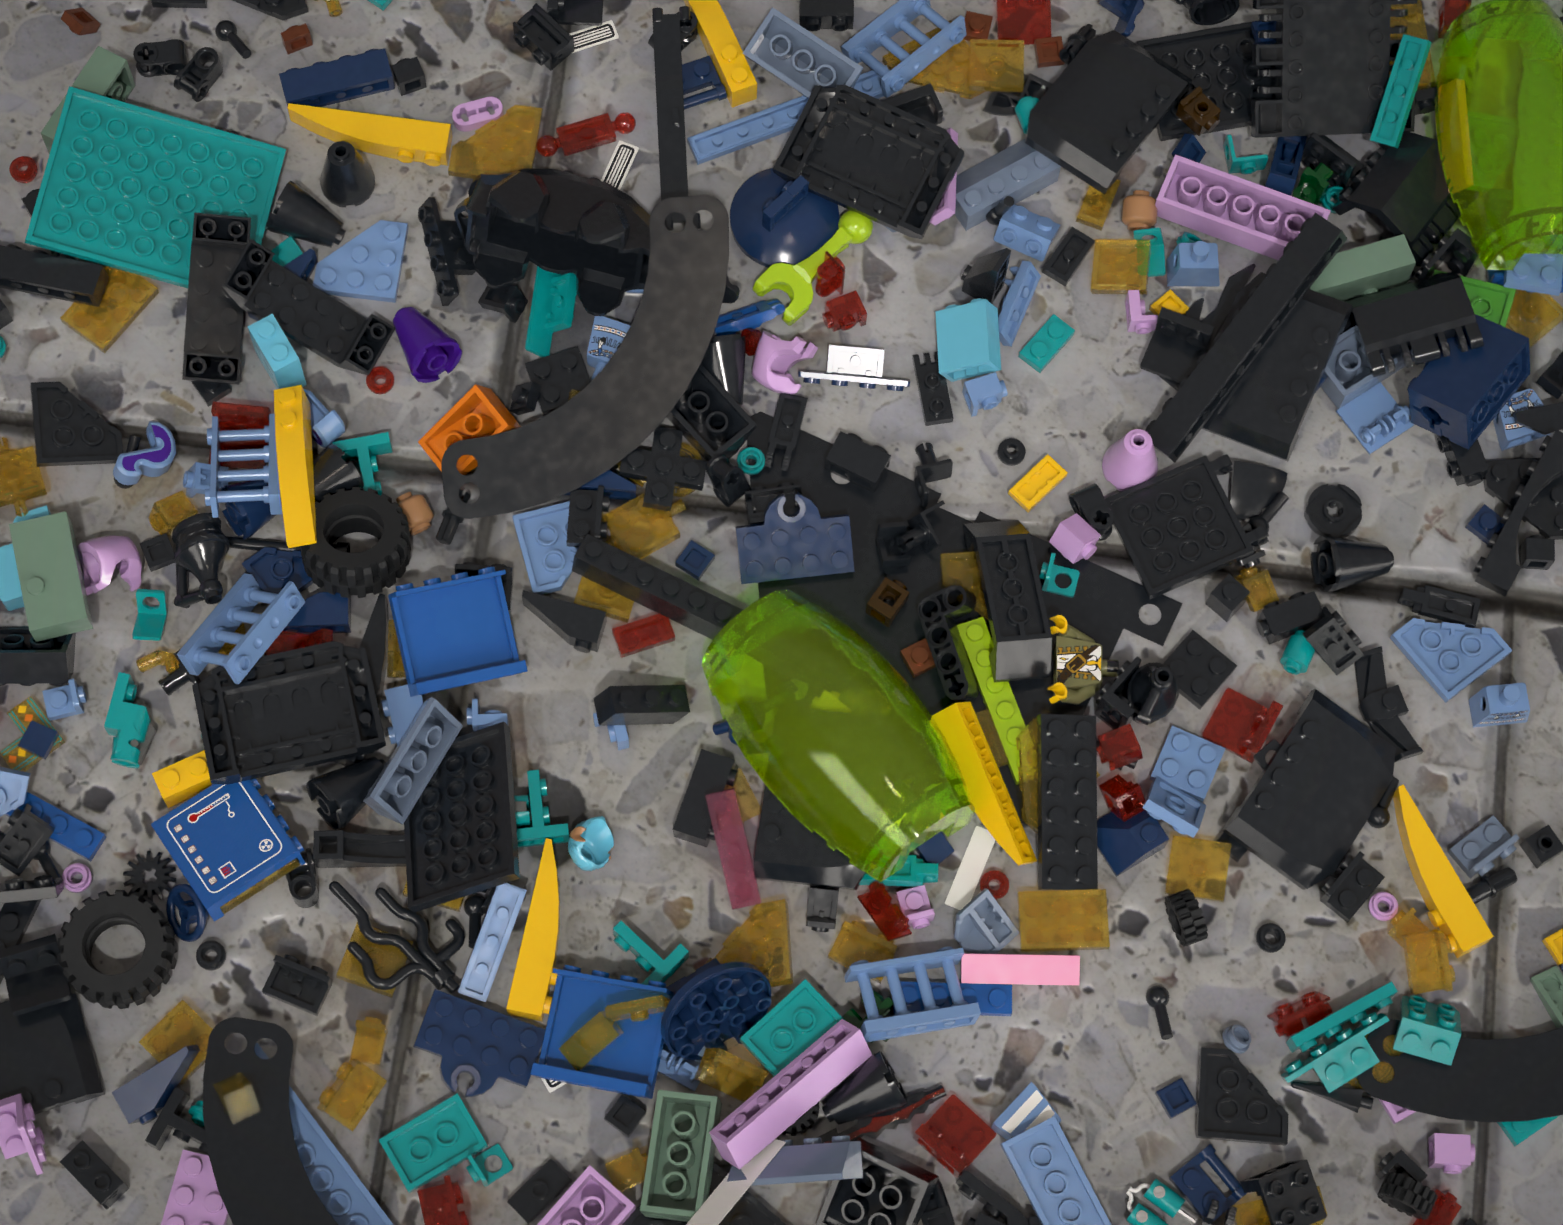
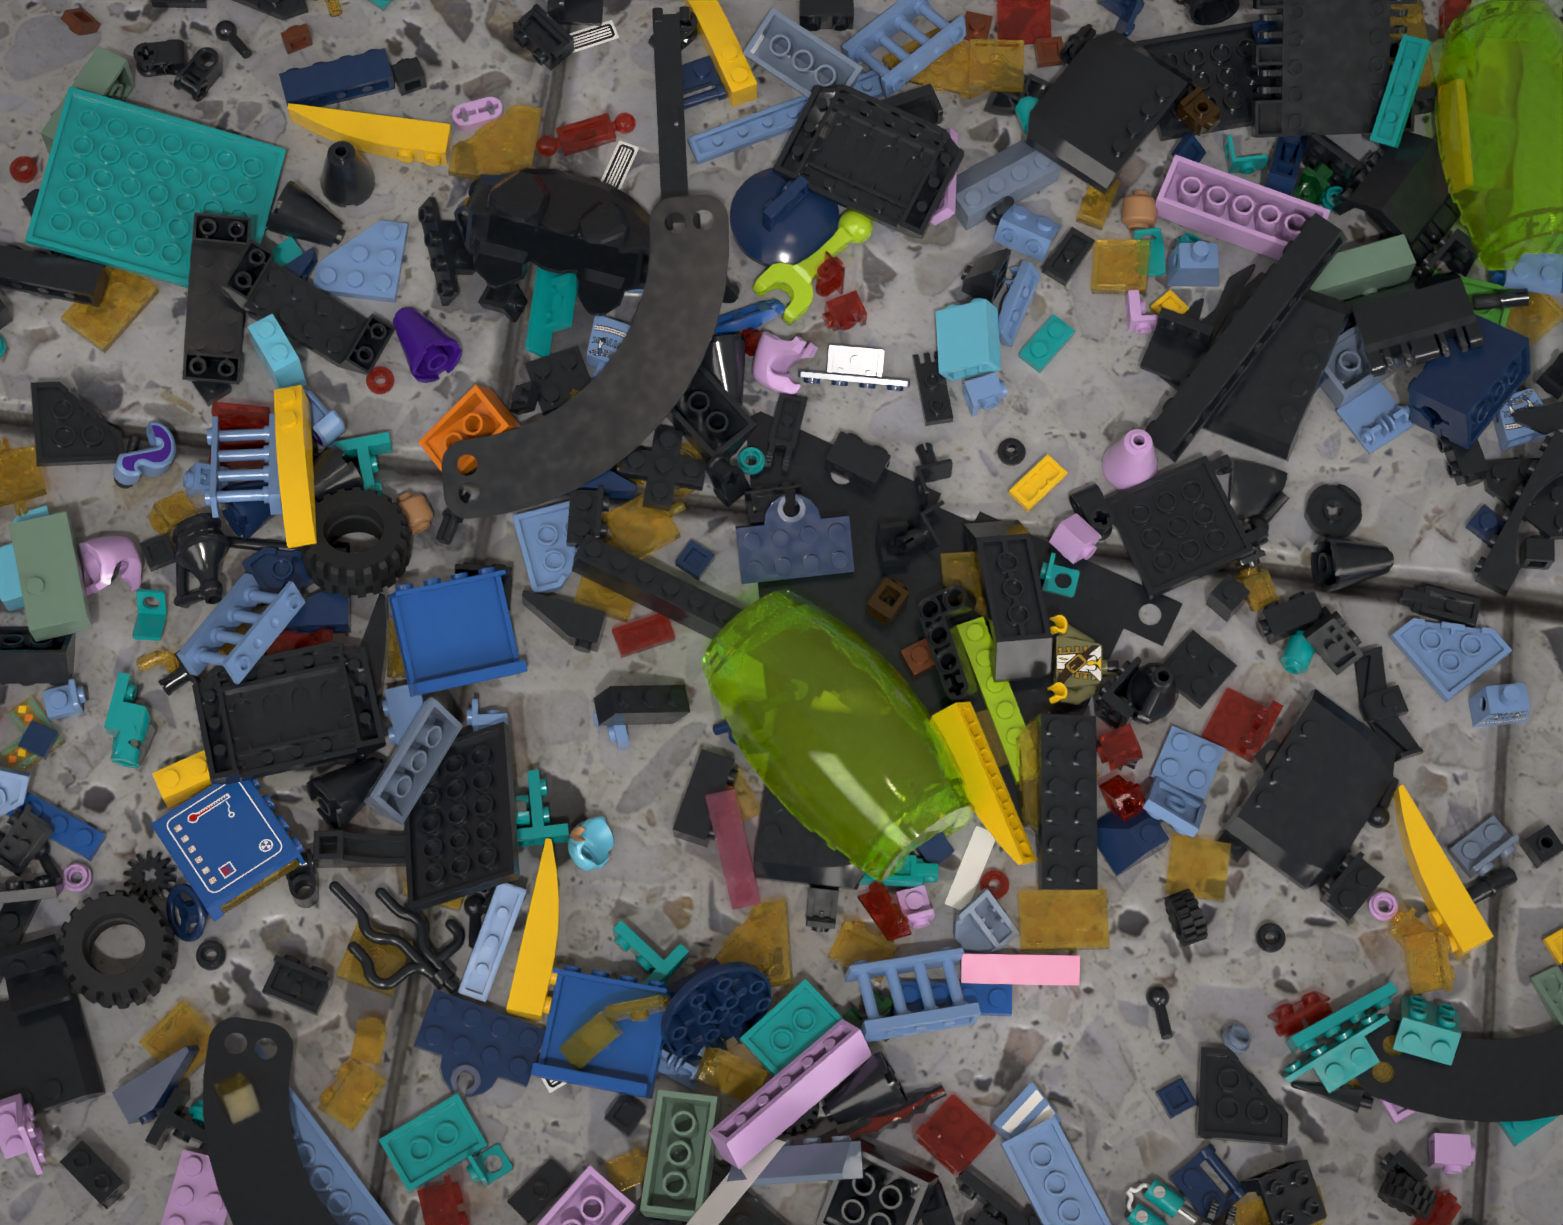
(1501, 300): none -> black axle

